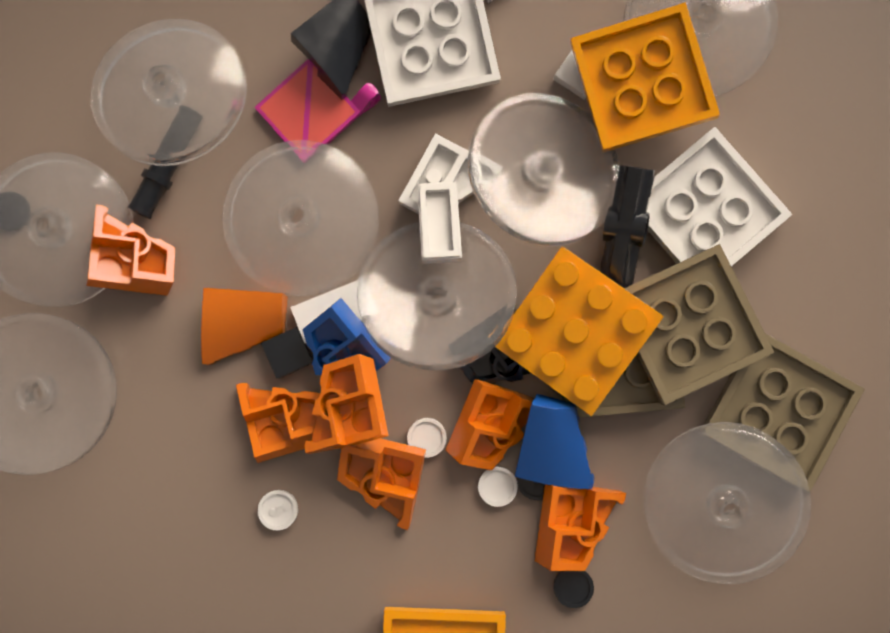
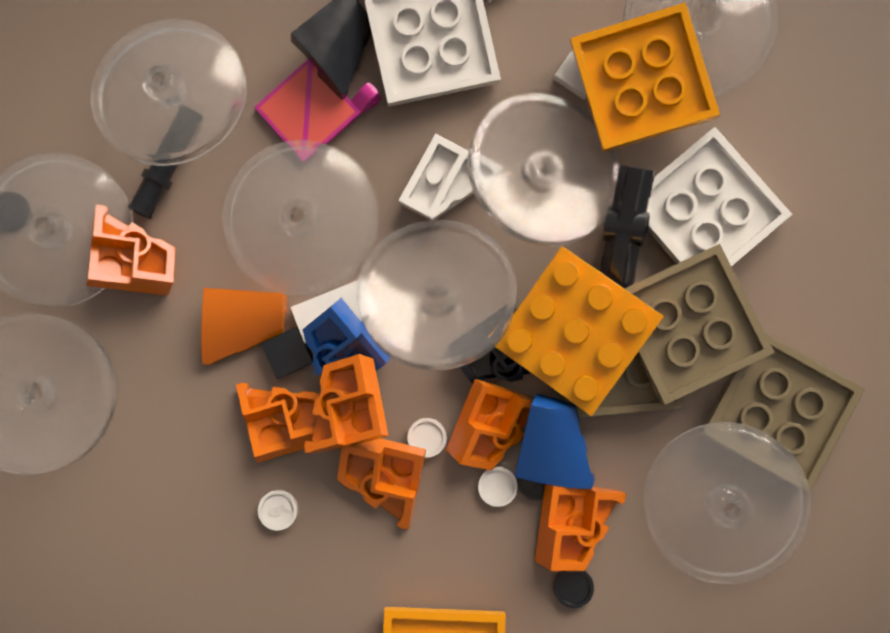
(439, 222): white tile -> none

